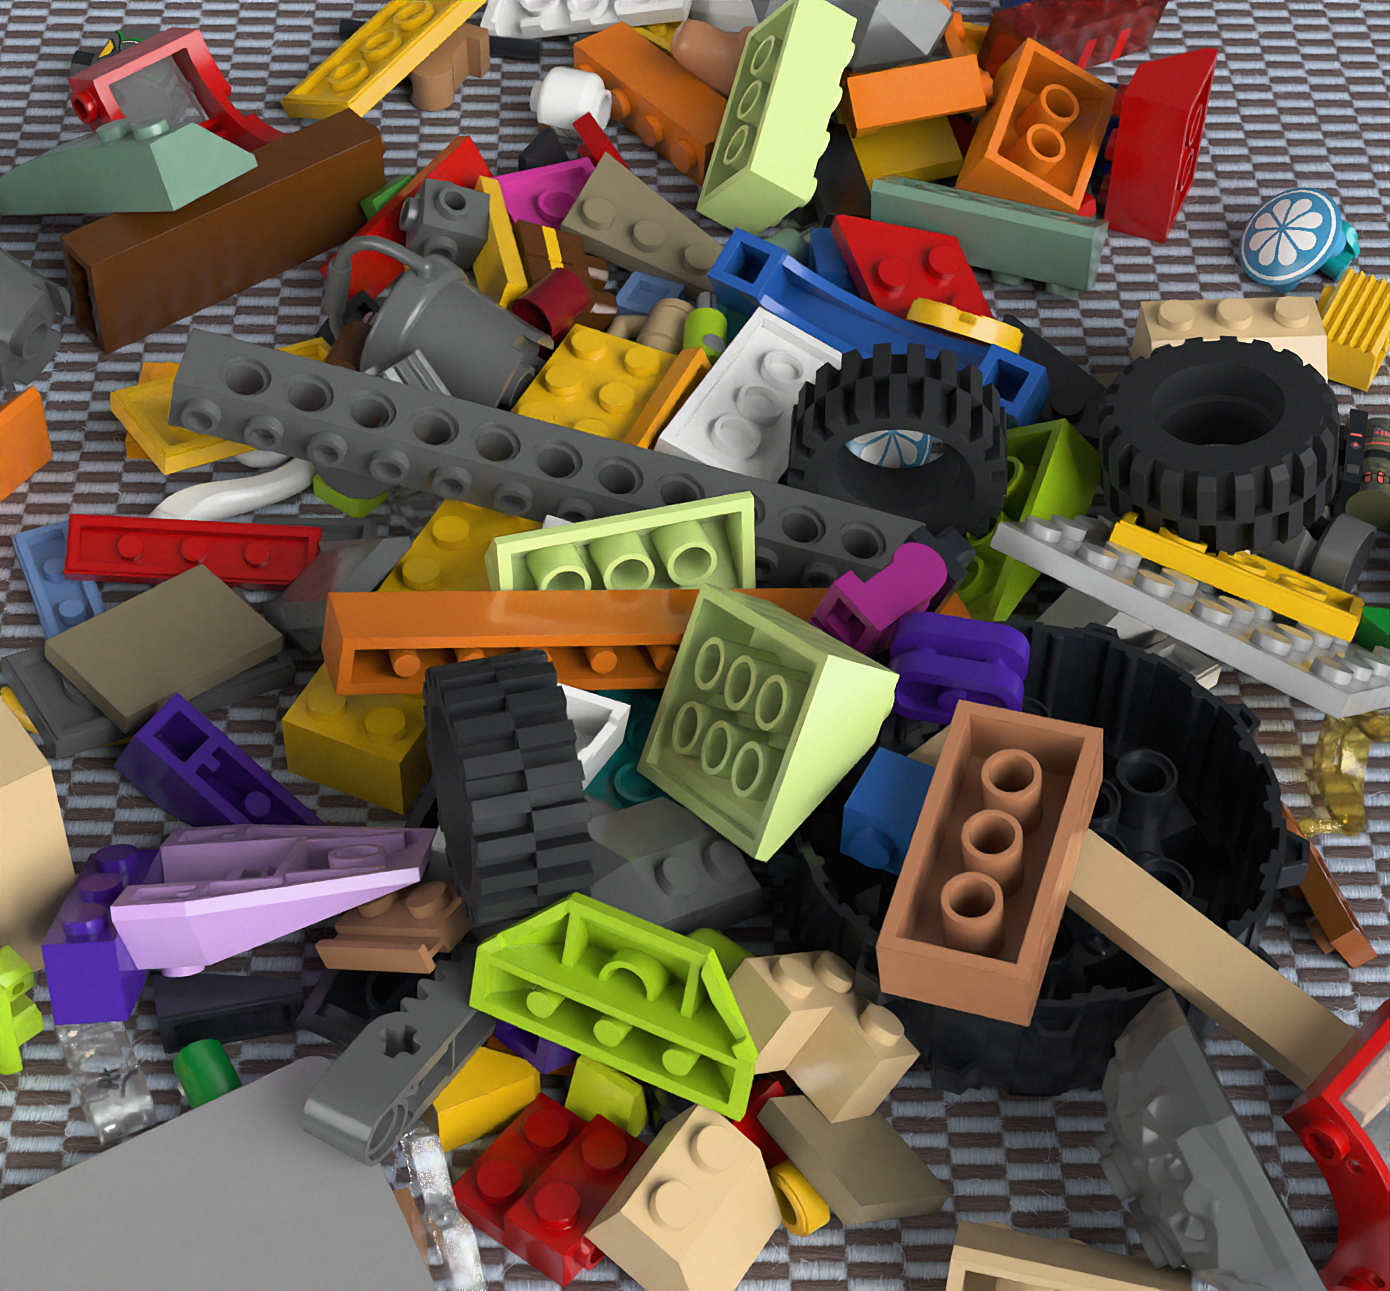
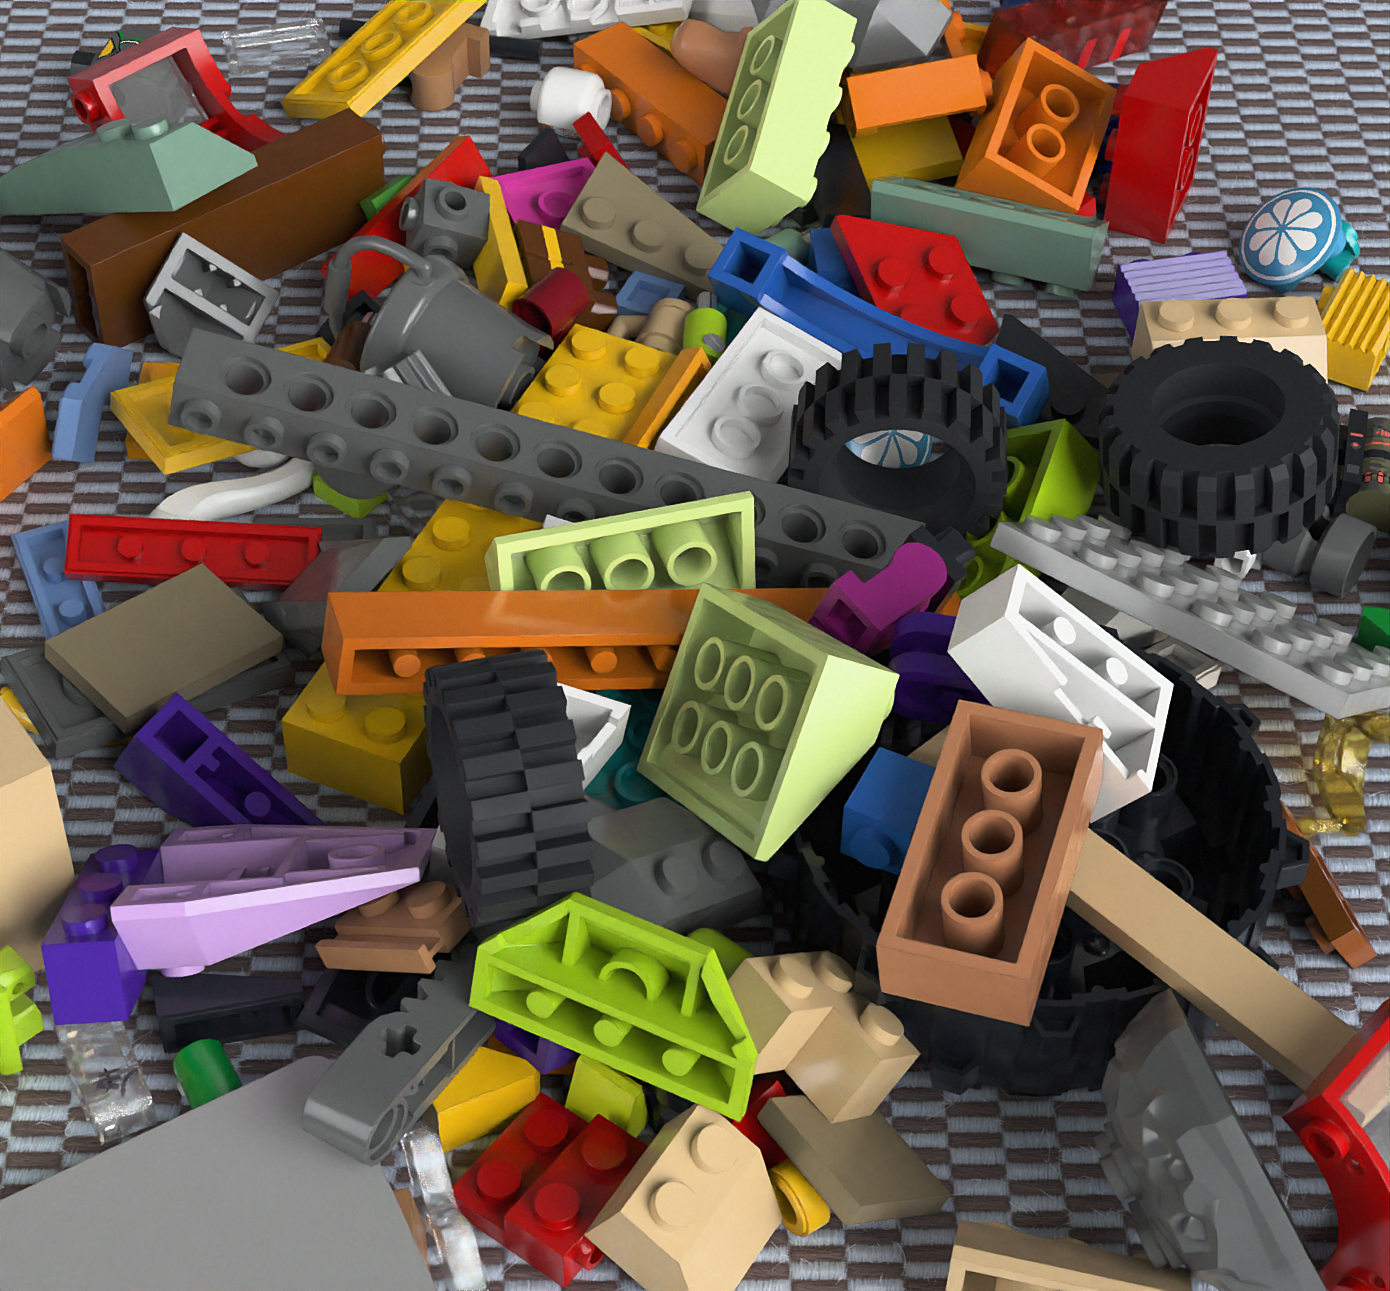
(83, 402): none -> medium blue tile
(204, 293): none -> dark grey slope
(275, 47): none -> clear tile
(965, 325): yellow tile -> none
(1052, 661): none -> white wedge
(1179, 278): none -> brick
(1247, 577): yellow tile -> none

